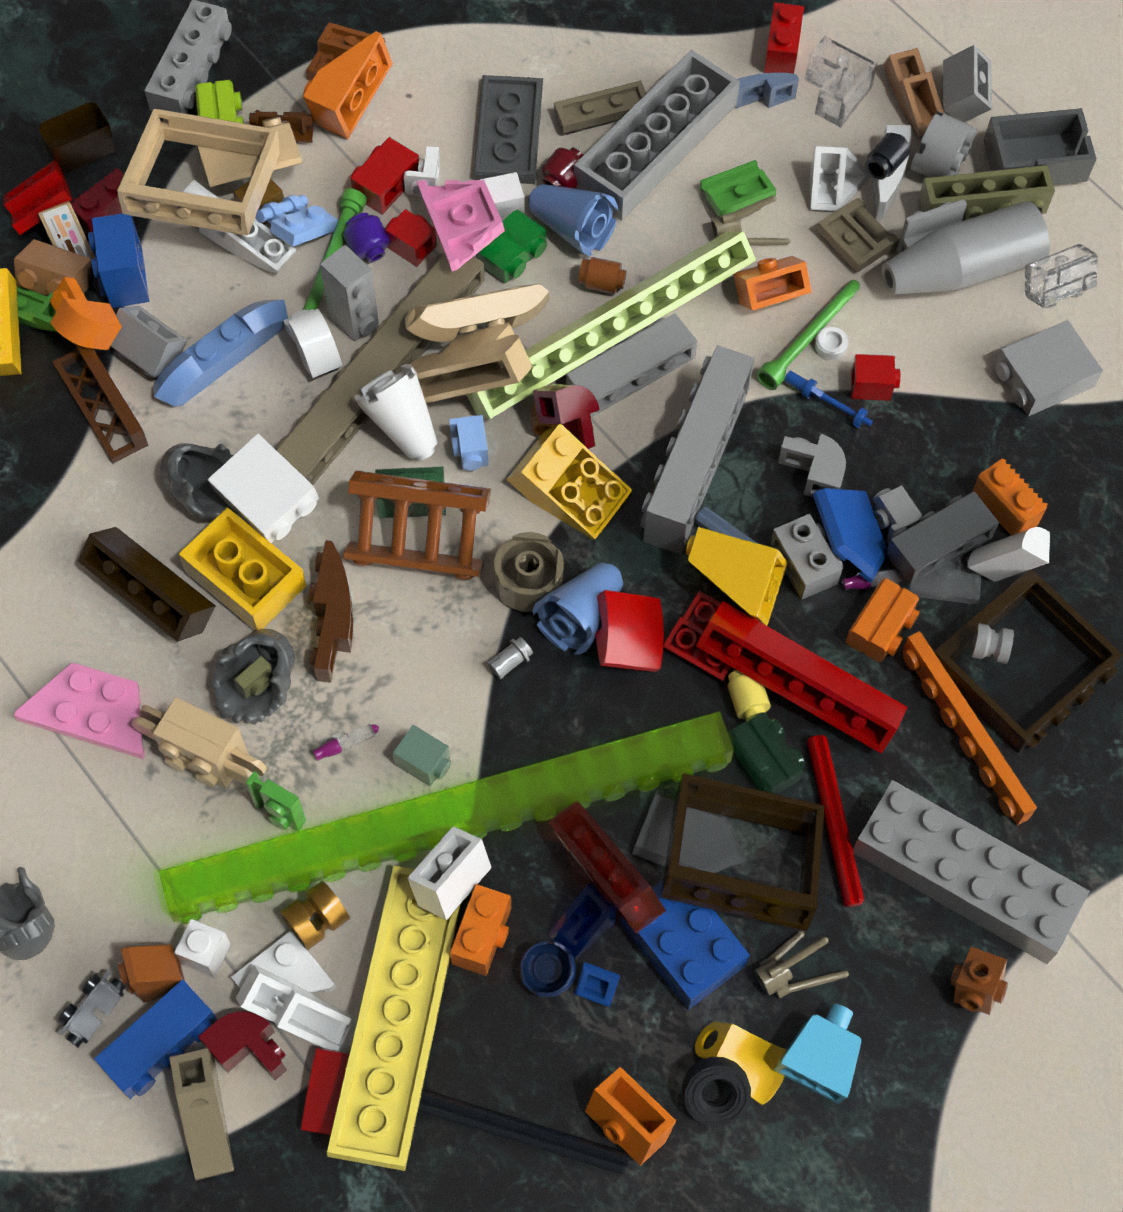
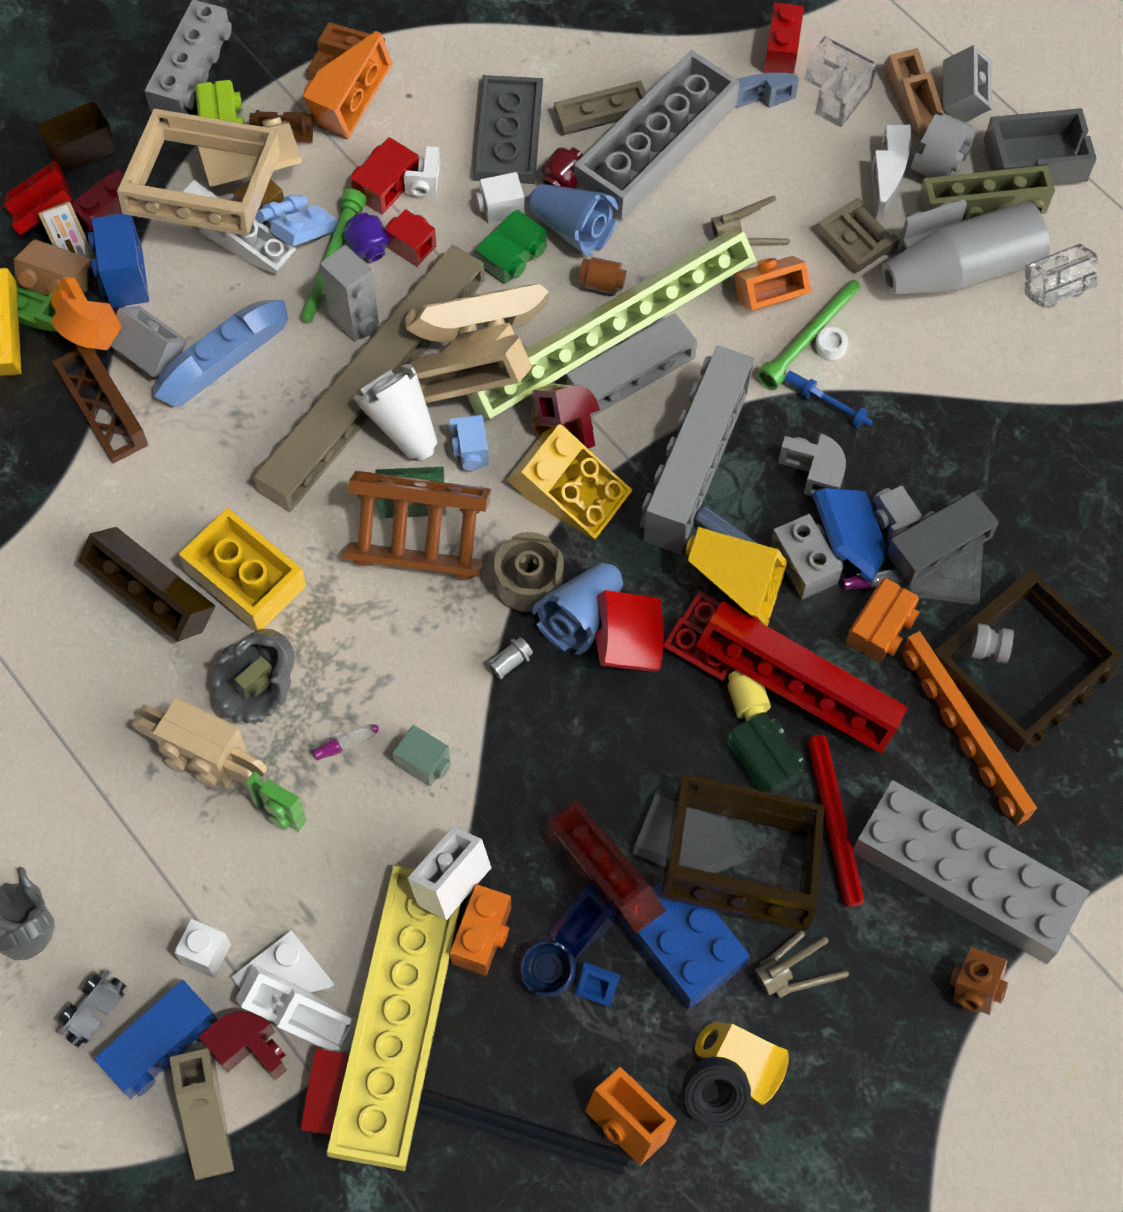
(88, 708): bright pink wing -> none
(150, 970): dark orange slope -> none
(186, 475): dark grey hair -> none
(264, 489): white brick -> none
(313, 341): white brick -> none
(324, 905): pearl gold wheel -> none
(334, 612): reddish brown slope -> none
(422, 822): clear neon green brick -> none
(461, 217): bright pink wing -> none
(737, 188): bright green plate -> none
(823, 1055): medium azure torso -> none
(834, 177): white slope -> none
(874, 377): red brick -> none
(887, 156): black brick -> none
(1009, 498): orange brick -> none
(1012, 554): white brick -> none
(1047, 368): light grey brick -> none

